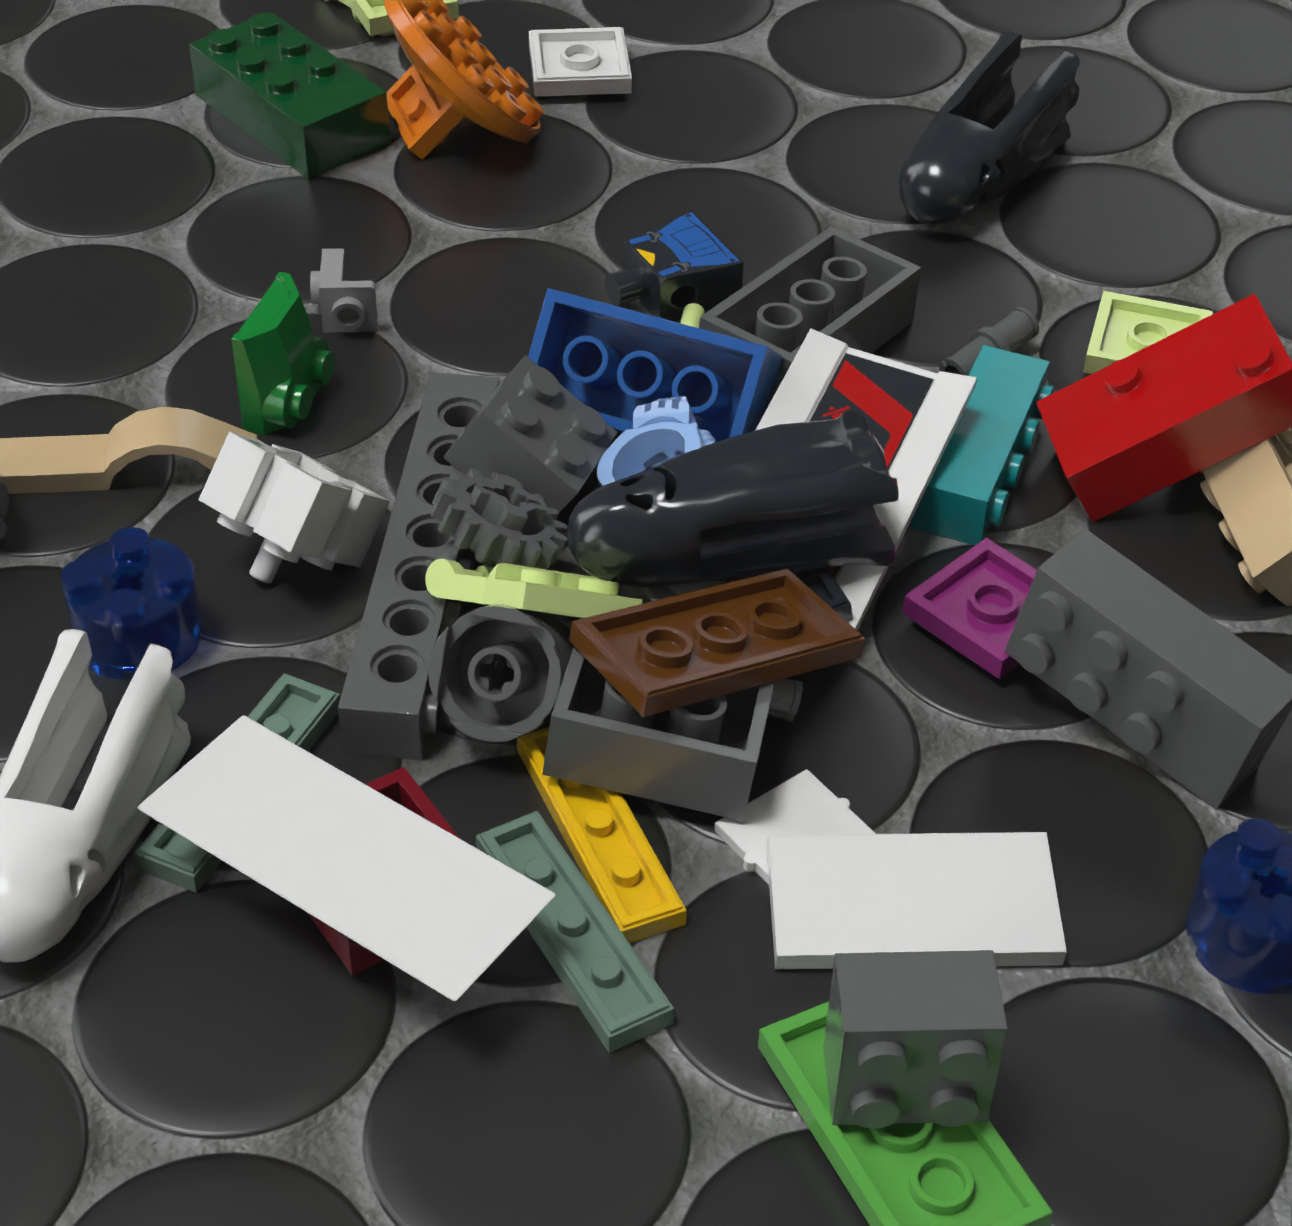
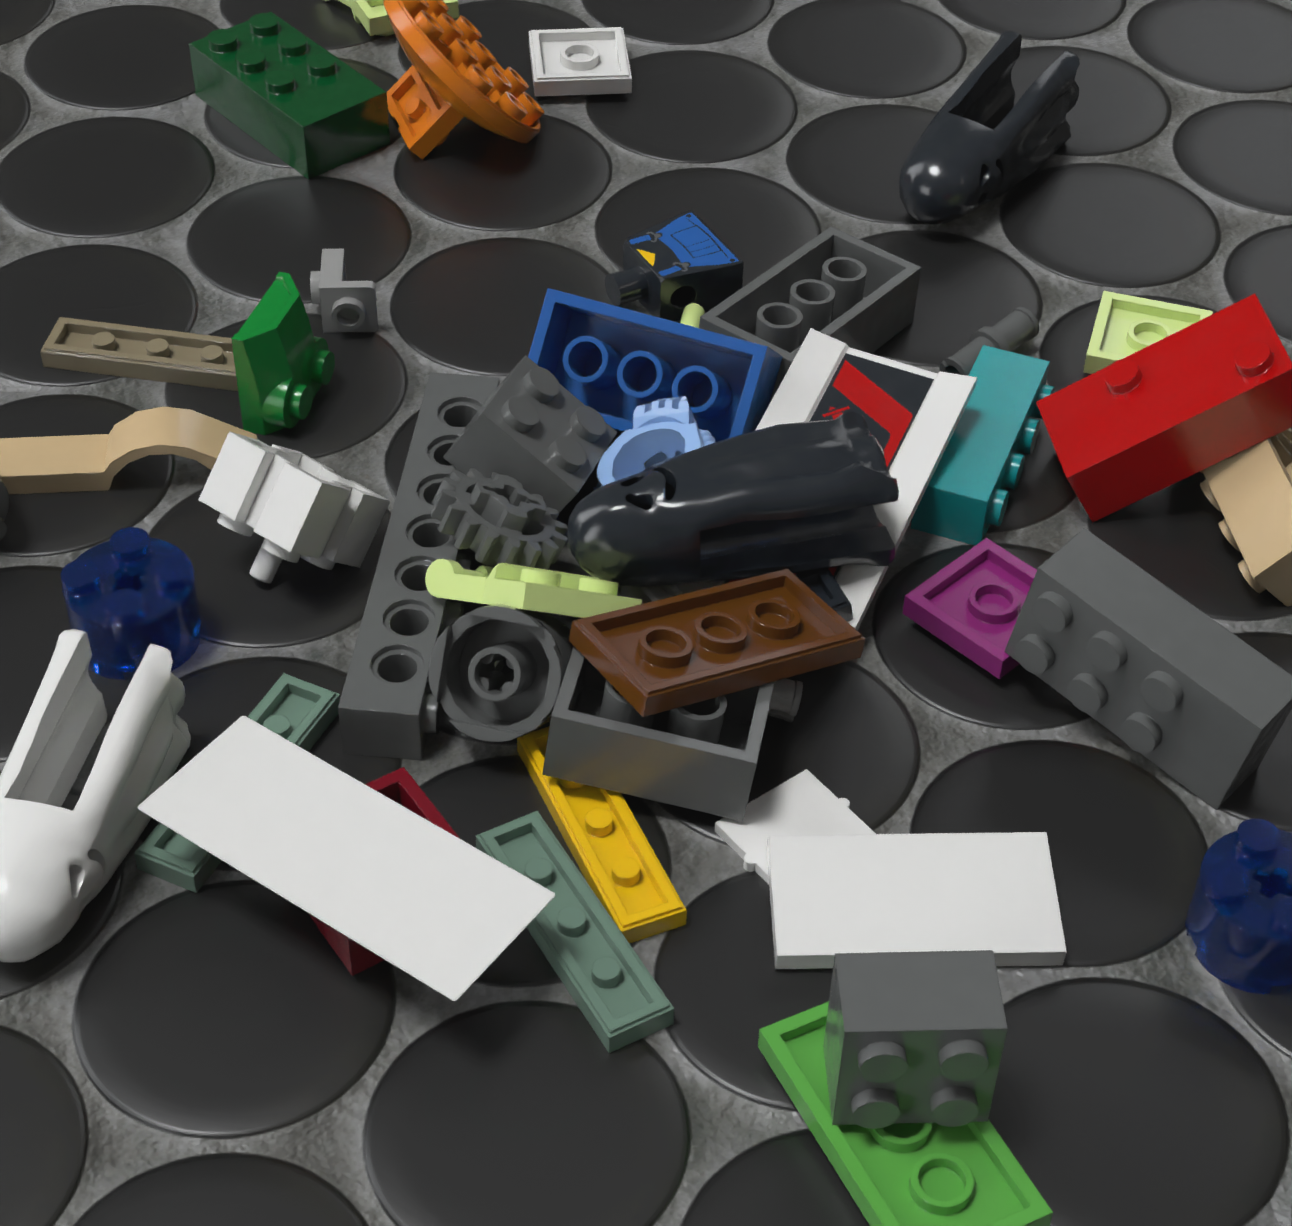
(141, 353): none -> dark tan tile

